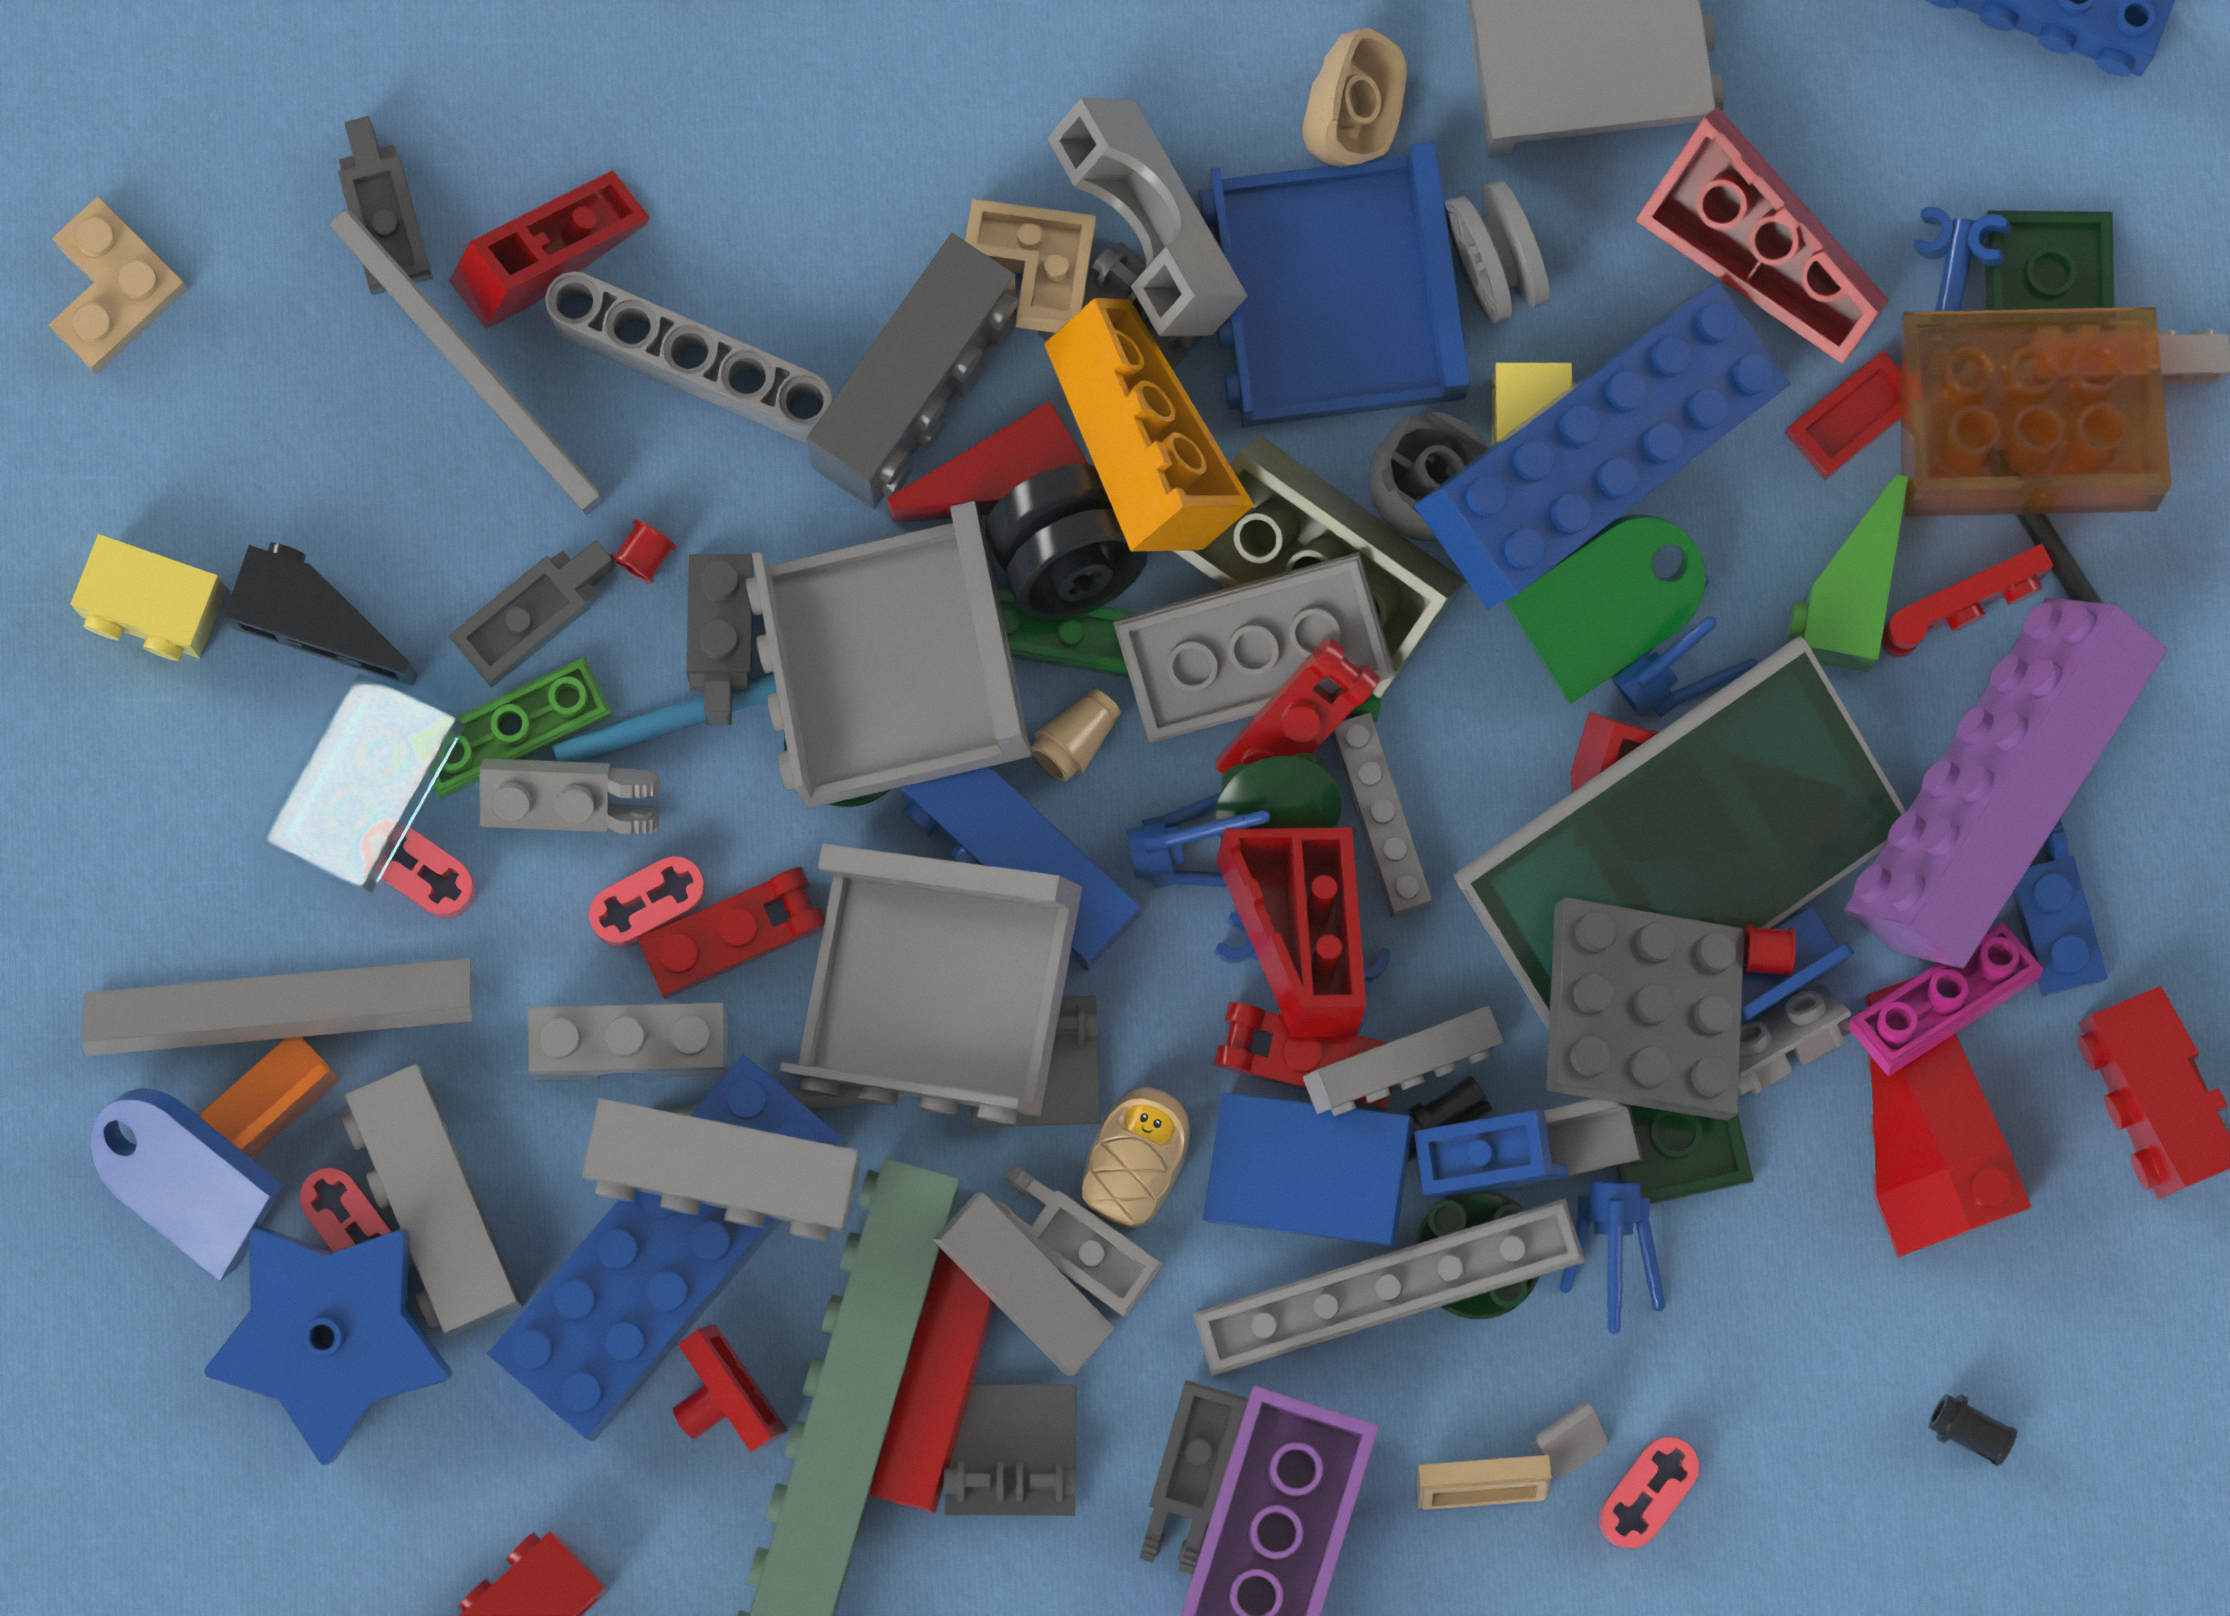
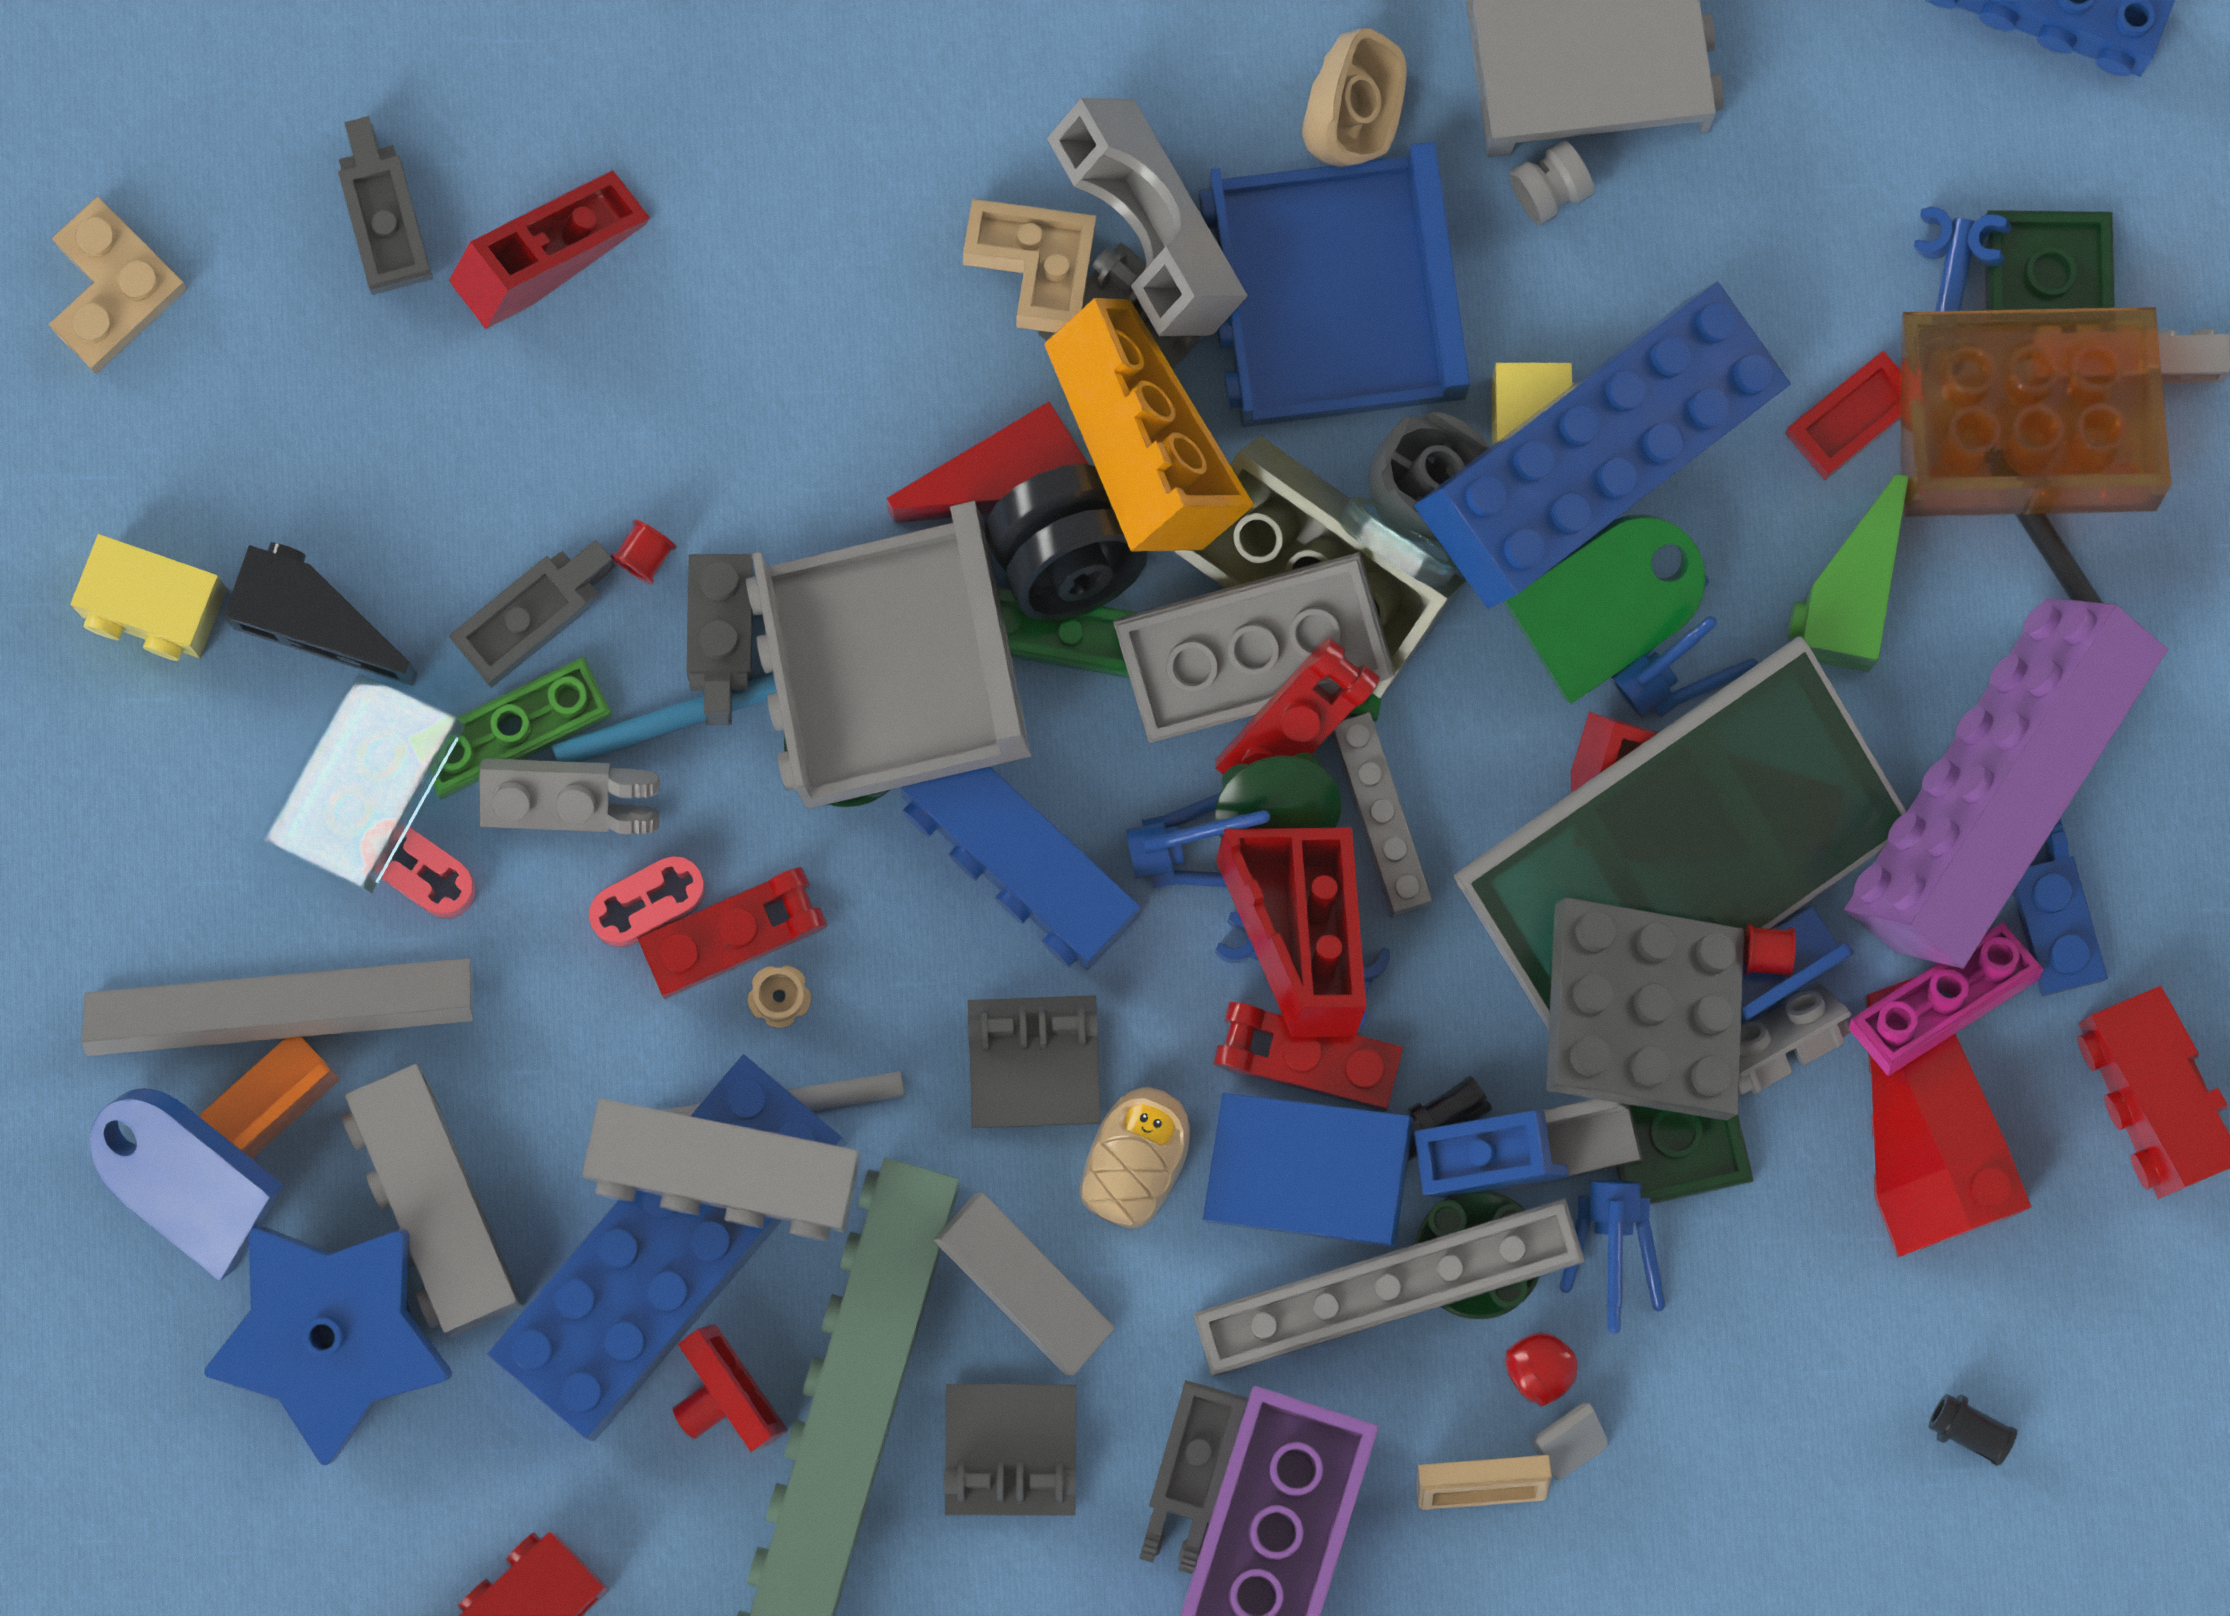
(354, 1200): coral beam -> none
(466, 361): light grey tile -> none
(627, 1039): light grey arch -> none
(669, 335): light grey beam -> none
(769, 981): none -> tan plate
(914, 372): dark grey brick -> none
(934, 1390): red tile -> none
(937, 983): light grey panel -> none
(1073, 737): tan cone -> none
(1084, 1246): light grey hinge -> none
(1403, 1062): light grey piece -> none
(1407, 550): none -> clear light blue tile
(1497, 251): light grey wheel -> none
(1541, 1367): none -> red piece
(1552, 182): none -> light grey wheel
(1661, 1502): coral beam -> none
(1759, 238): wedge -> none
(1964, 601): red plate -> none

